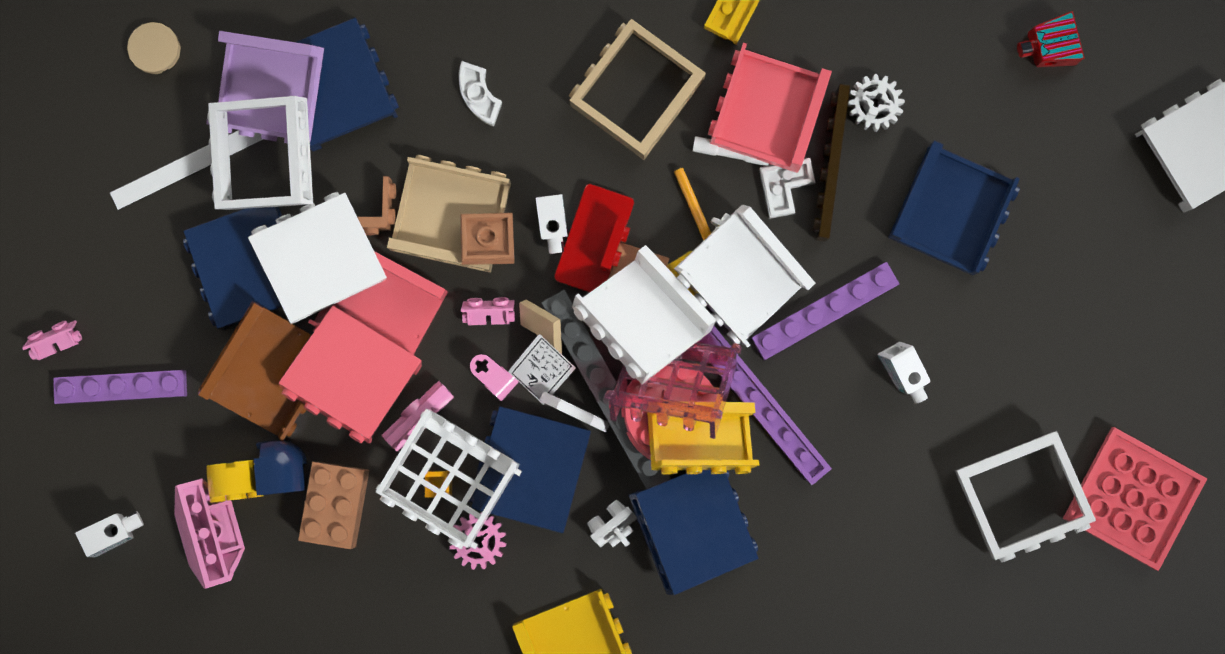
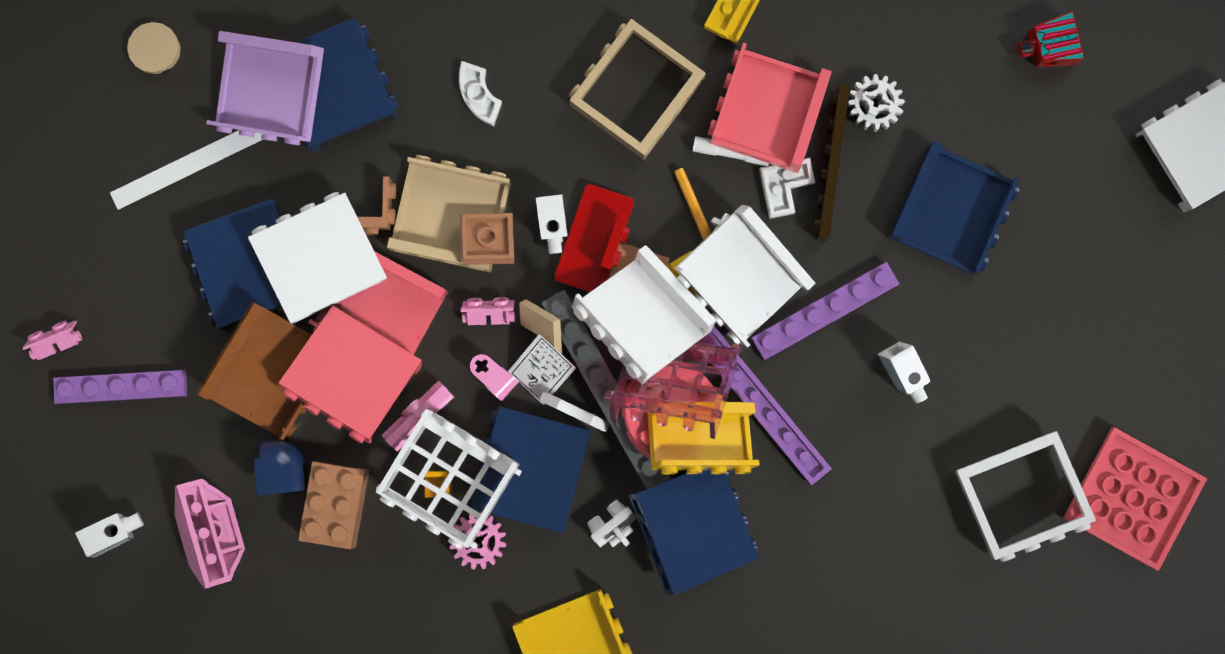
(231, 481): yellow brick -> none
(297, 151): white window -> none

